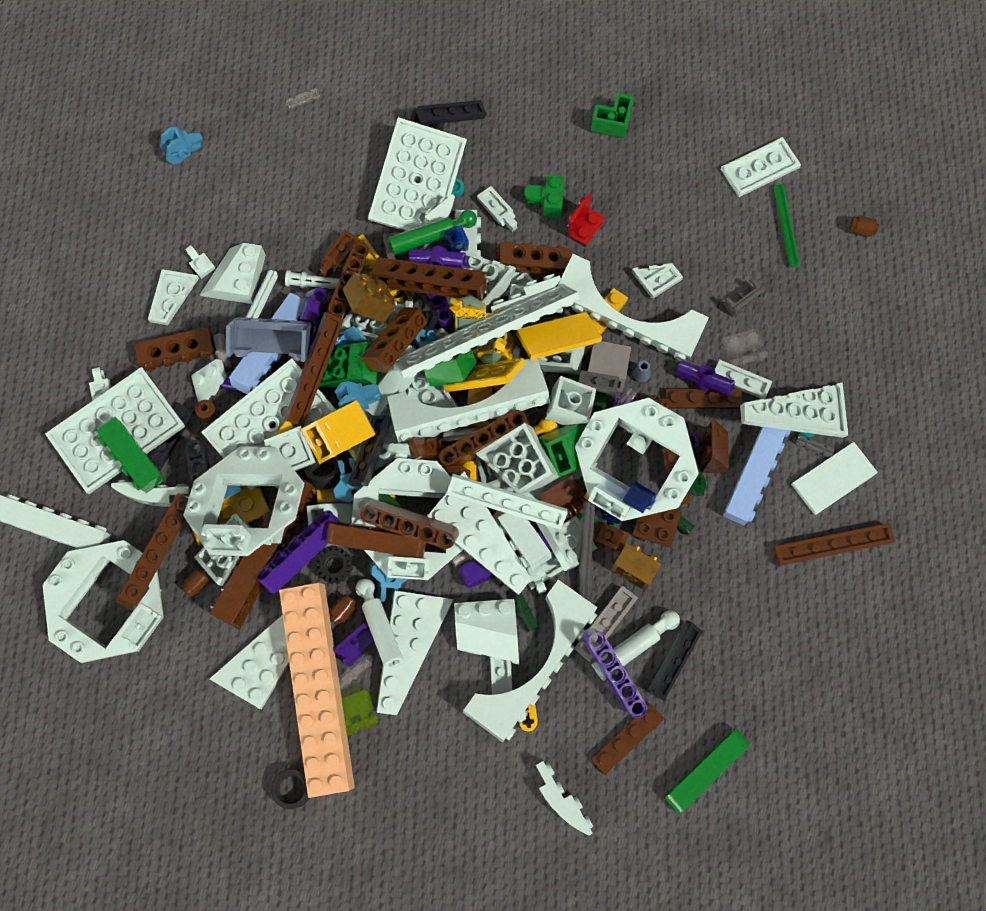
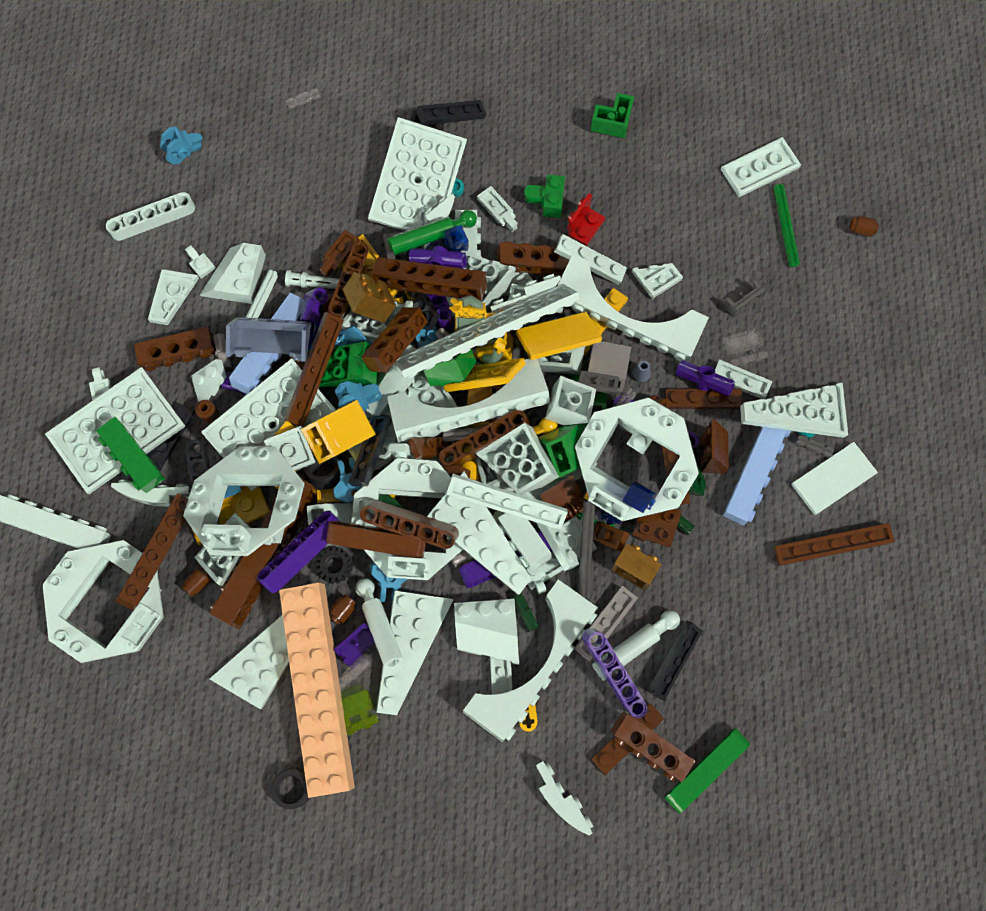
(141, 216): none -> light aqua beam
(598, 263): none -> light aqua plate
(680, 762): none -> reddish brown brick

